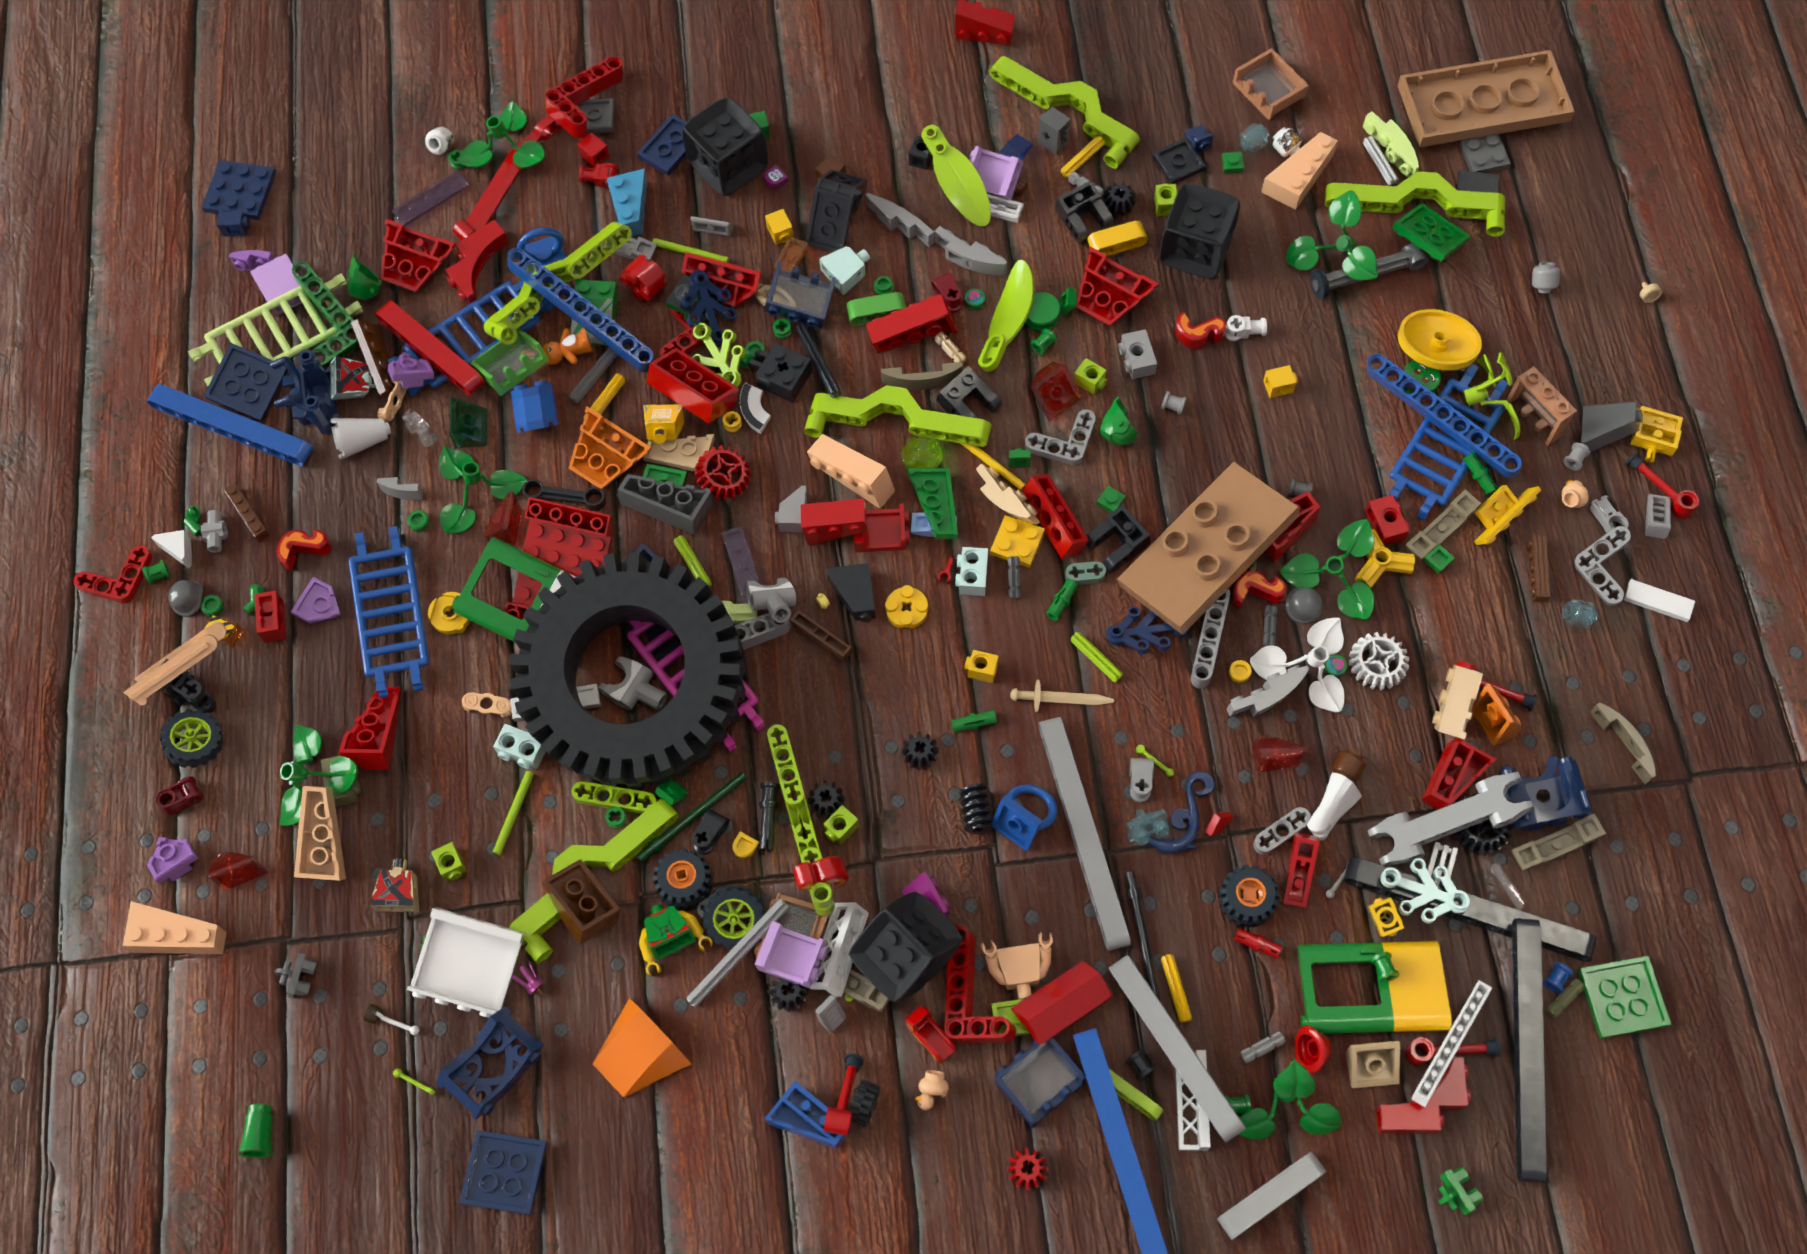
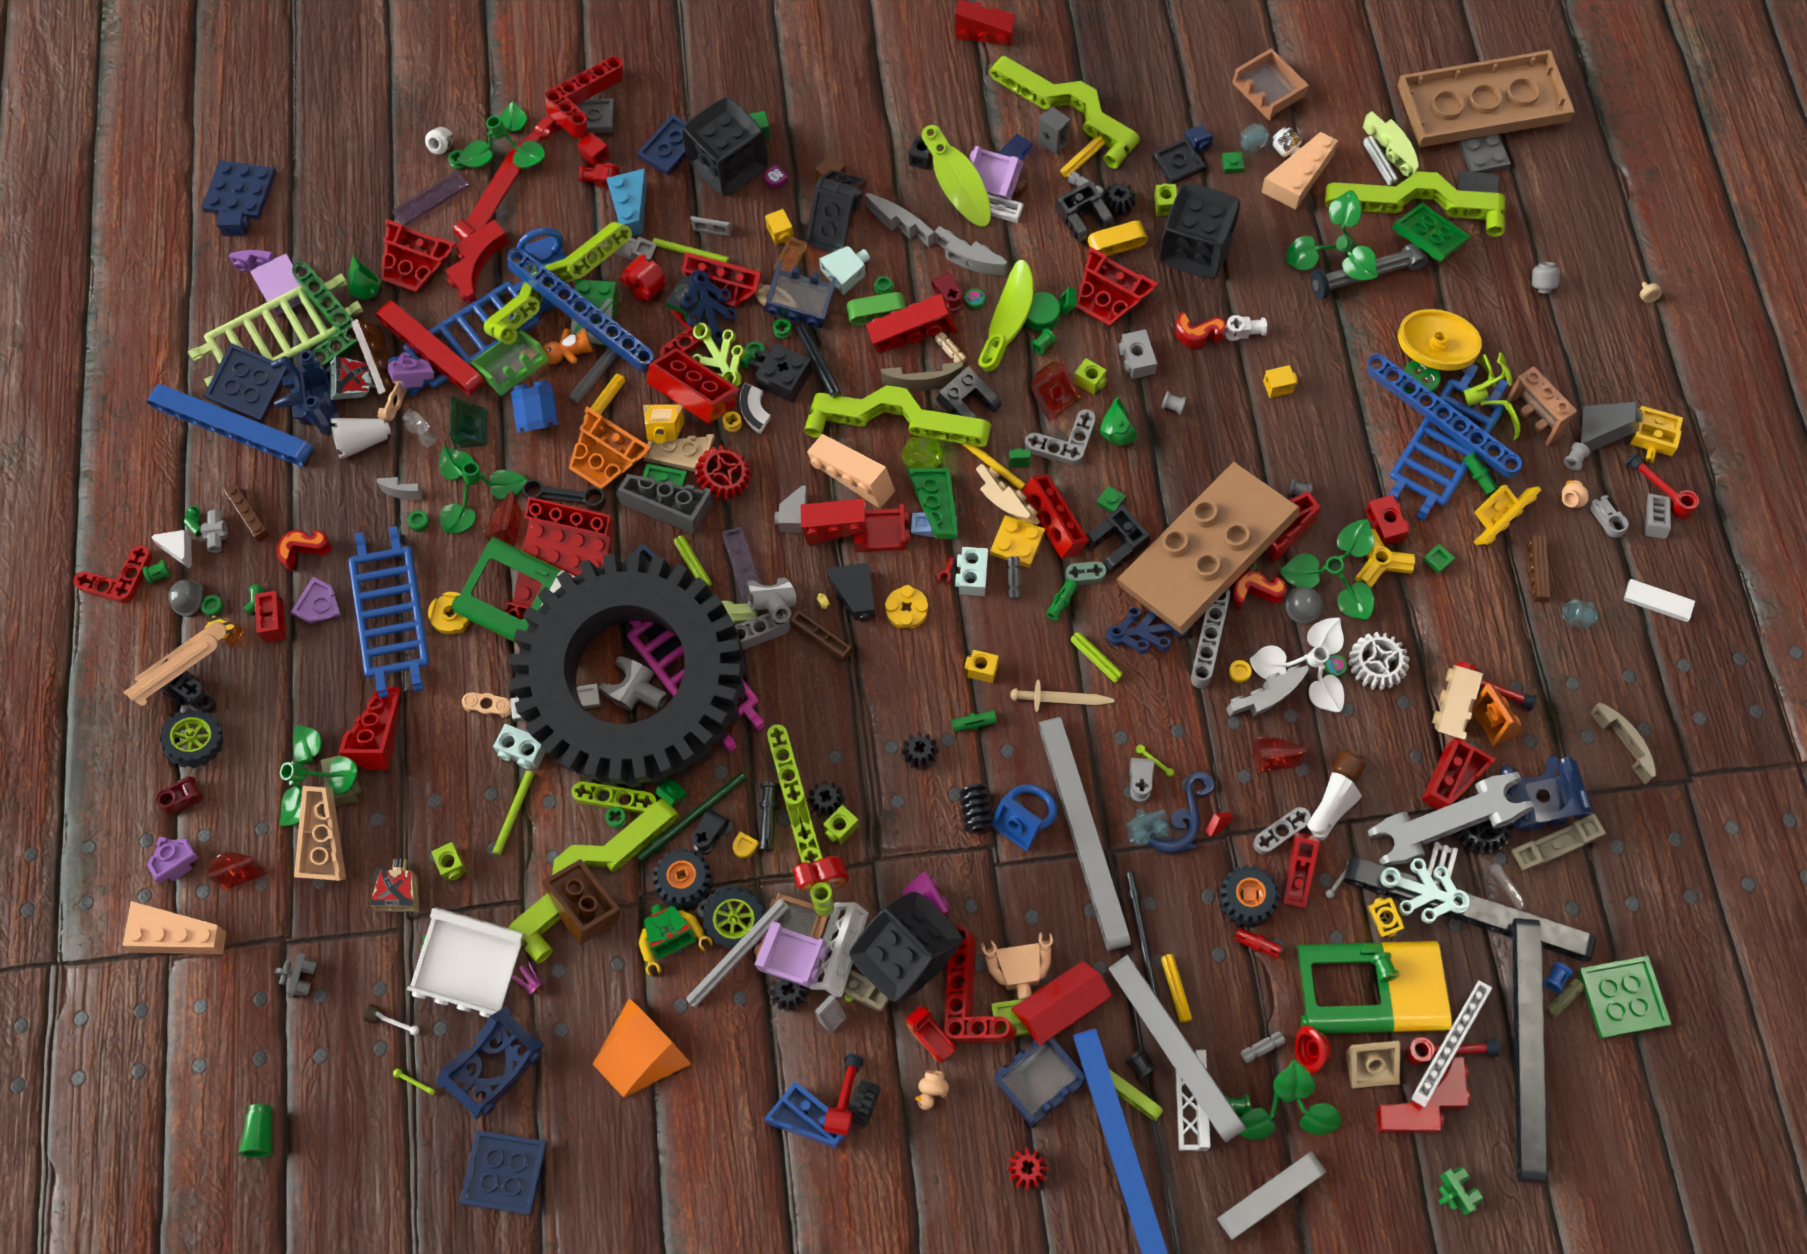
(1270, 626): dark grey axle -> none
(1444, 525): dark tan slope -> none
(1596, 568): light grey beam -> none

